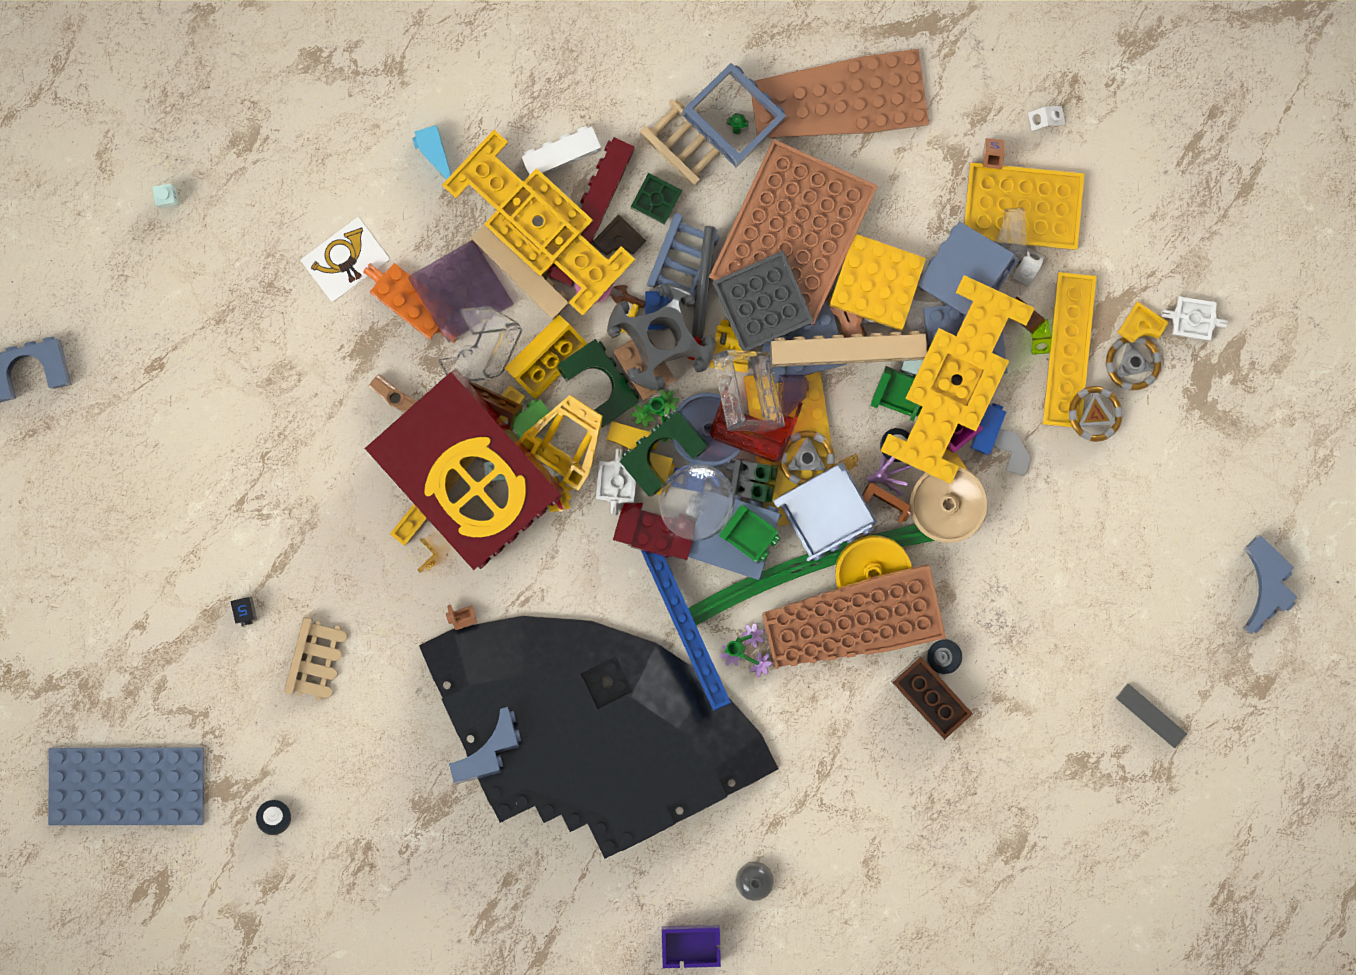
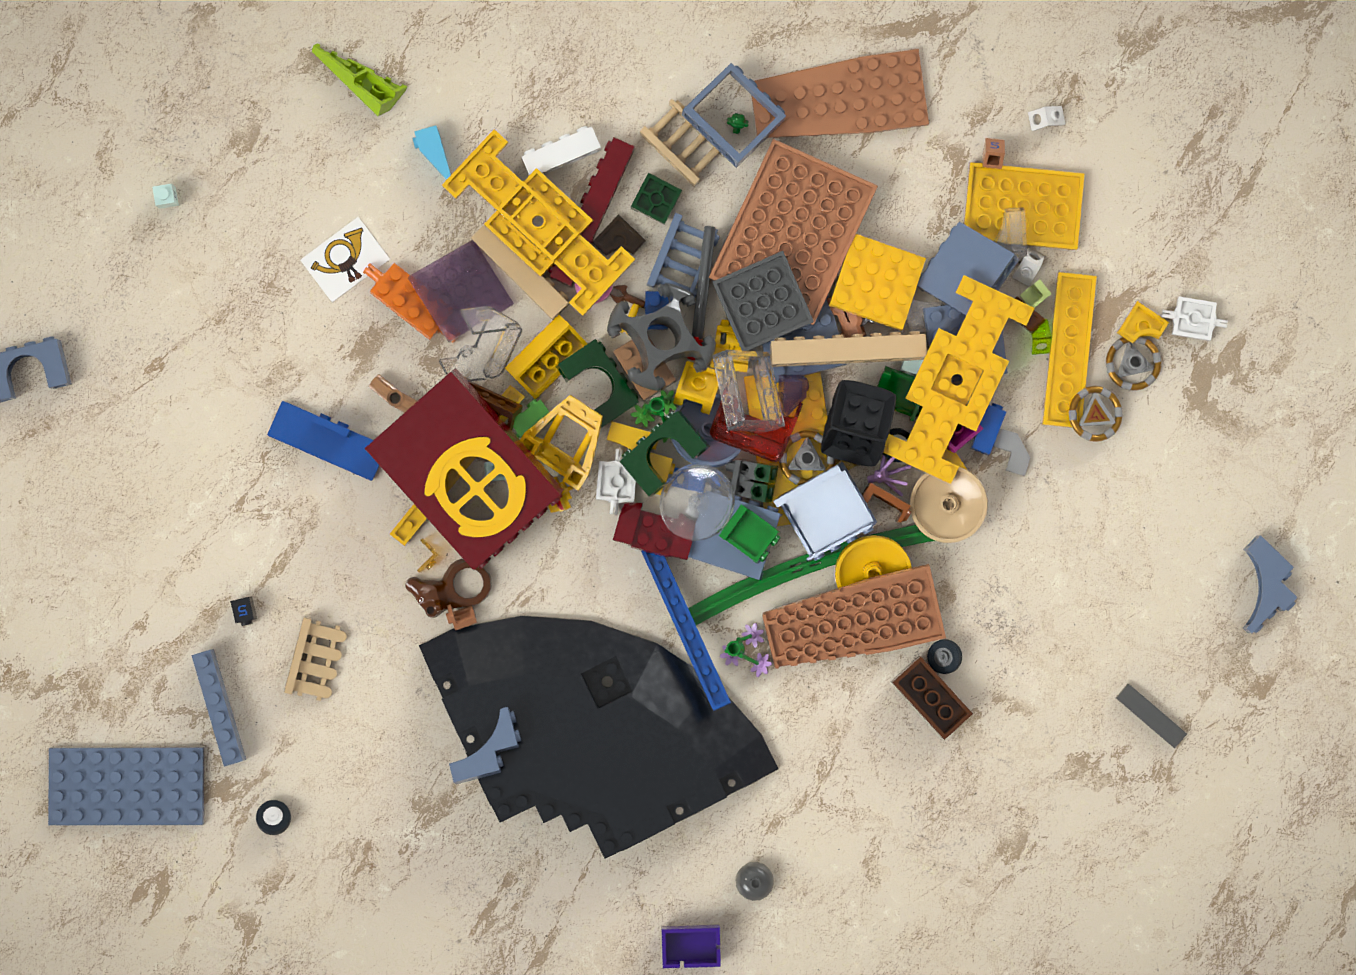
(218, 707): none -> sand blue brick
(323, 439): none -> blue bracket
(370, 88): none -> lime wedge
(436, 595): none -> reddish brown animal
(697, 387): none -> yellow panel
(858, 423): none -> black piece
(1035, 294): none -> yellowish green panel

